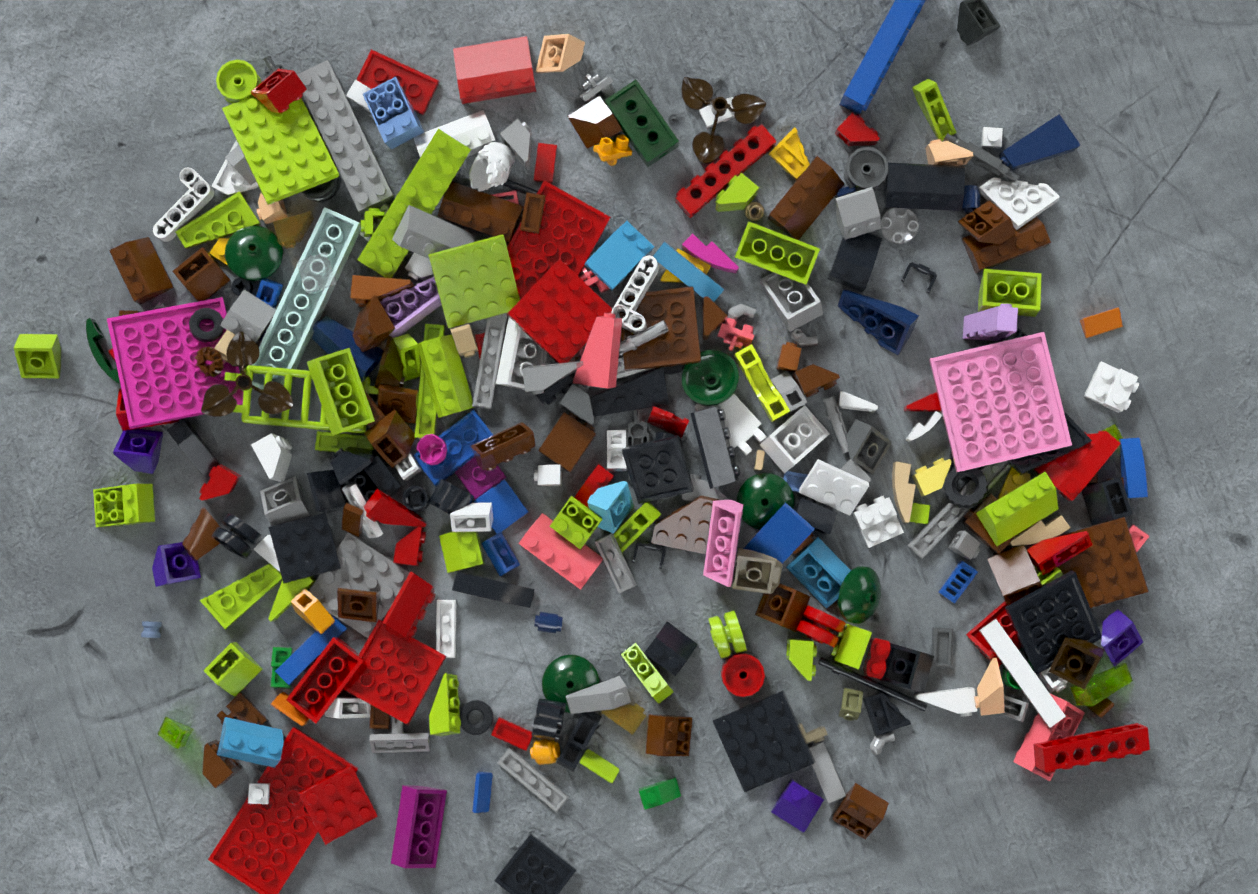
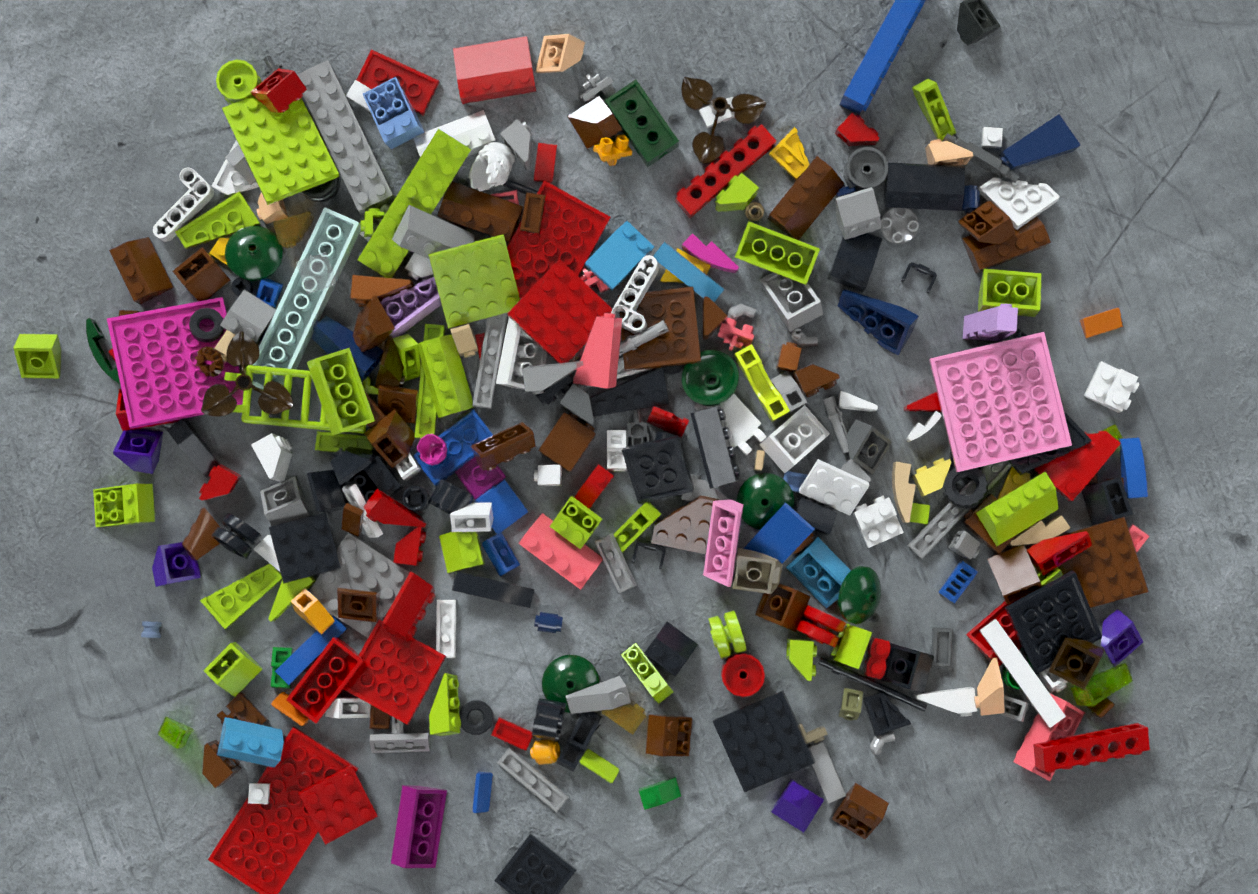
(611, 504): medium azure slope -> none

